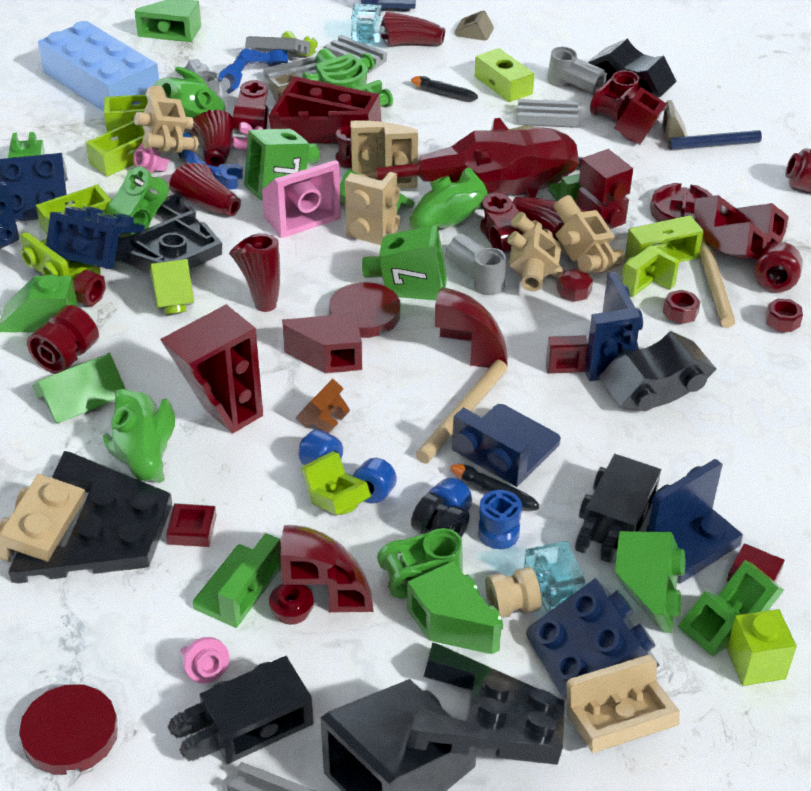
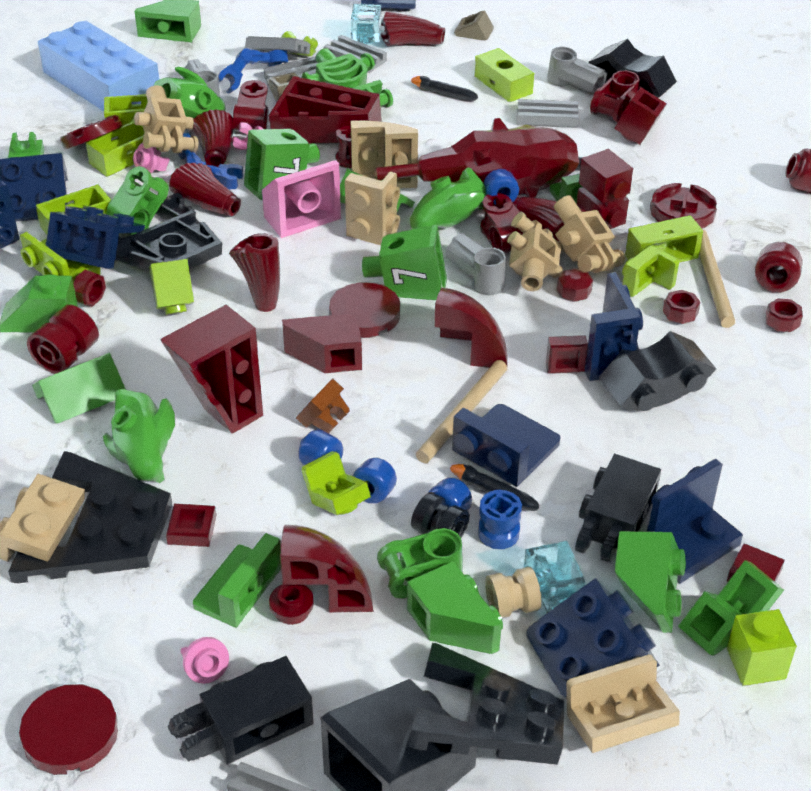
(90, 131): none -> dark red tile
(501, 182): none -> blue piece
(672, 122): dark tan slope -> none
(718, 139): dark blue bar -> none
(740, 230): brick -> none

